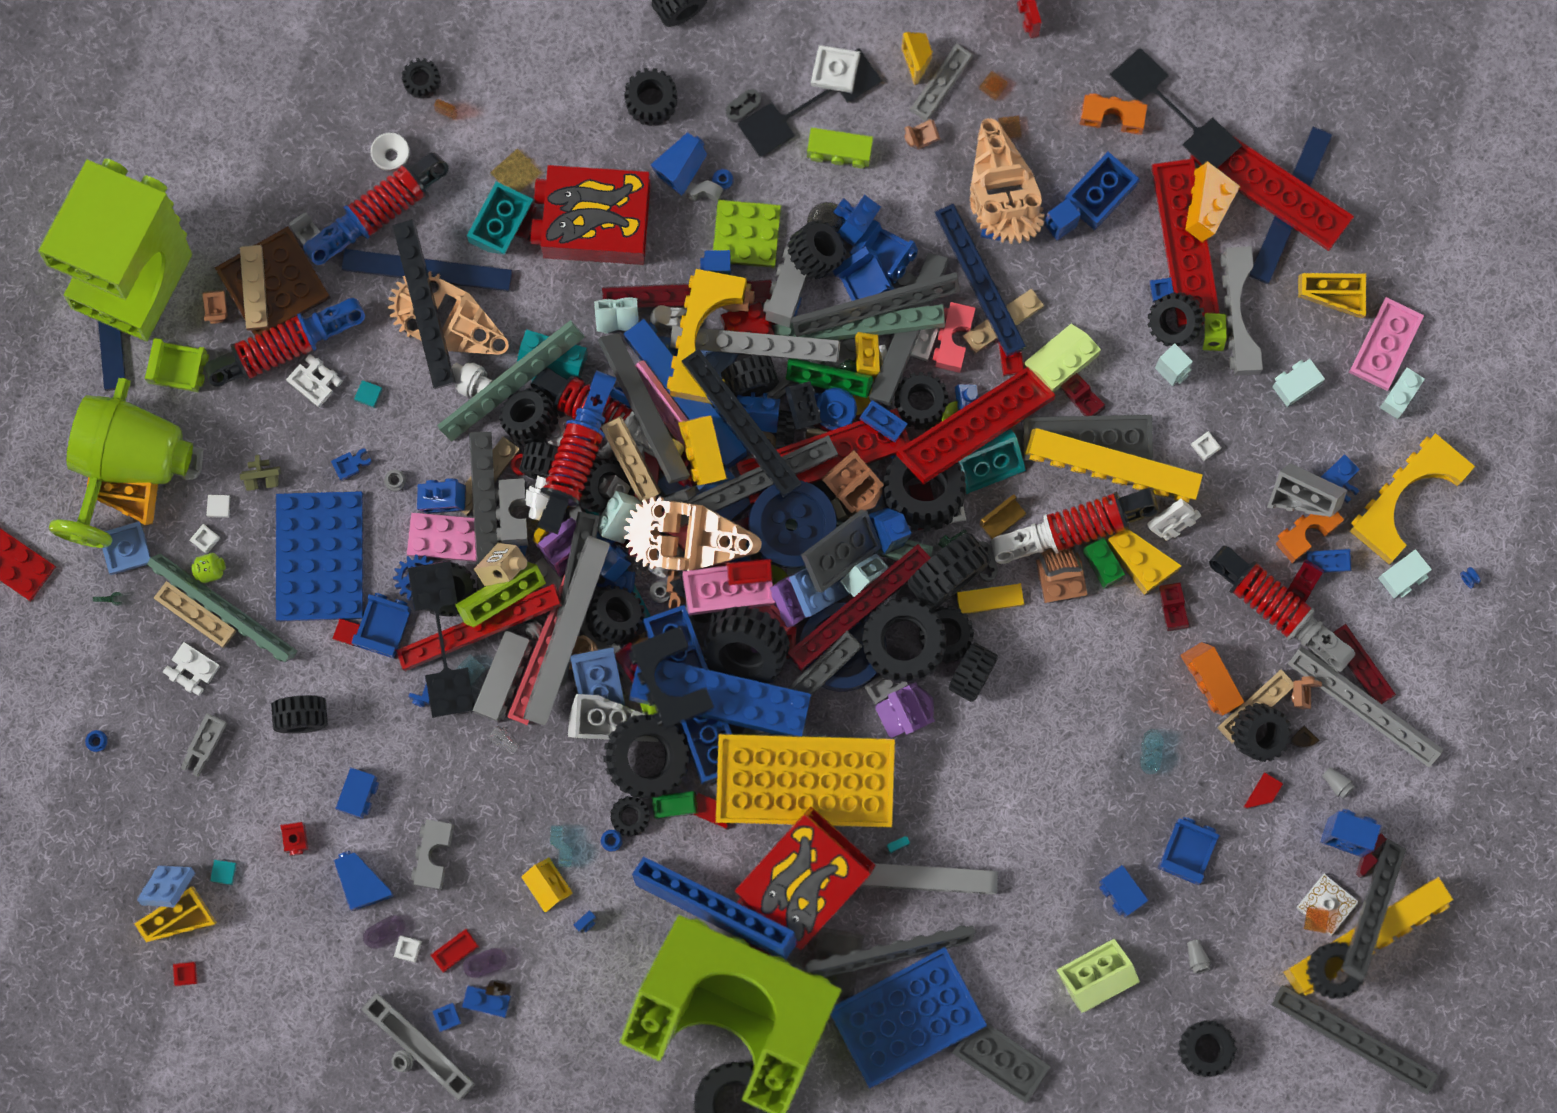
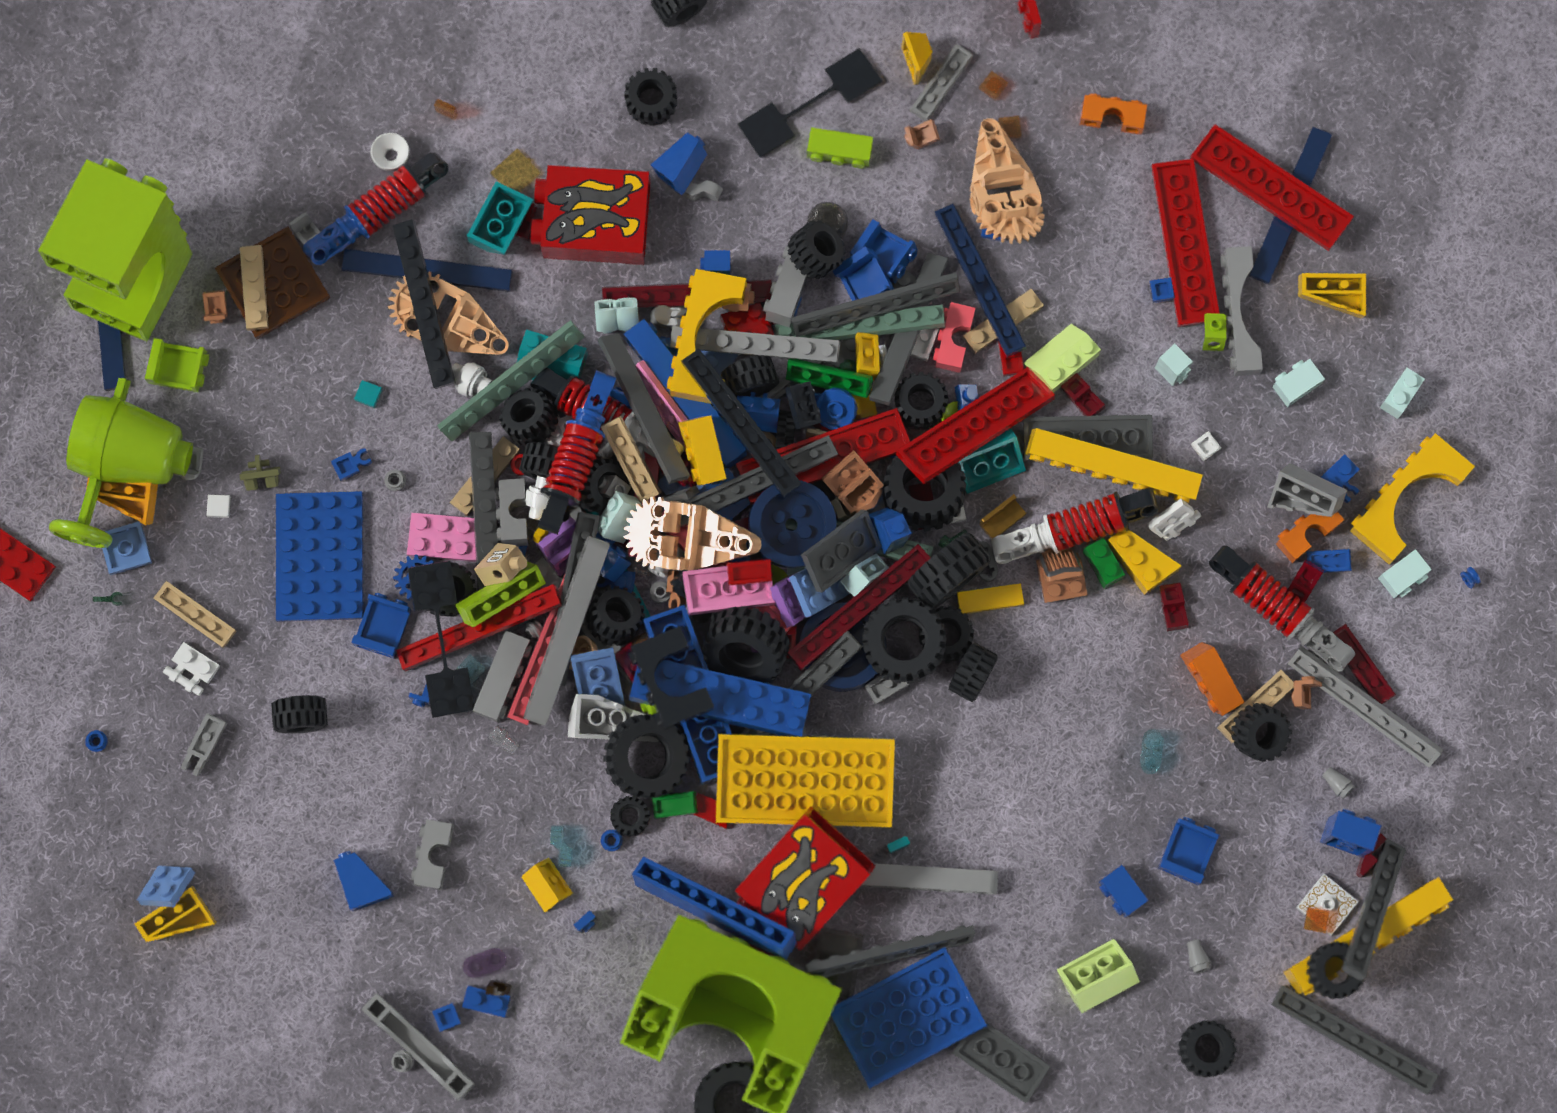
(185, 974): red tile -> none
(205, 539): white tile -> none
(208, 567): lime head -> none
(220, 606): sand green plate -> none
(223, 872): teal tile -> none
(294, 829): red brick -> none
(297, 338): piece -> none
(311, 386): white plate -> none
(345, 631): red tile -> none
(357, 793): blue brick -> none
(384, 932): clear purple plate -> none
(407, 949): white tile -> none
(421, 66): black tyre -> none
(441, 496): blue brick -> none
(454, 950): red tile -> none
(723, 172): blue plate -> none
(740, 102): dark grey beam -> none
(748, 232): lime plate -> none
(835, 68): white tile -> none
(856, 218): blue brick -> none
(883, 421): blue plate -> none
(906, 710): medium lavender piece -> none
(1062, 219): blue brick -> none
(1102, 190): blue brick -> none
(1142, 75): black hinge -> none
(1160, 327): black tyre -> none
(1210, 201): light orange wedge -> none
(1264, 791): red tile -> none
(1304, 738): dark brown tile -> none
(1386, 344): bright pink plate -> none

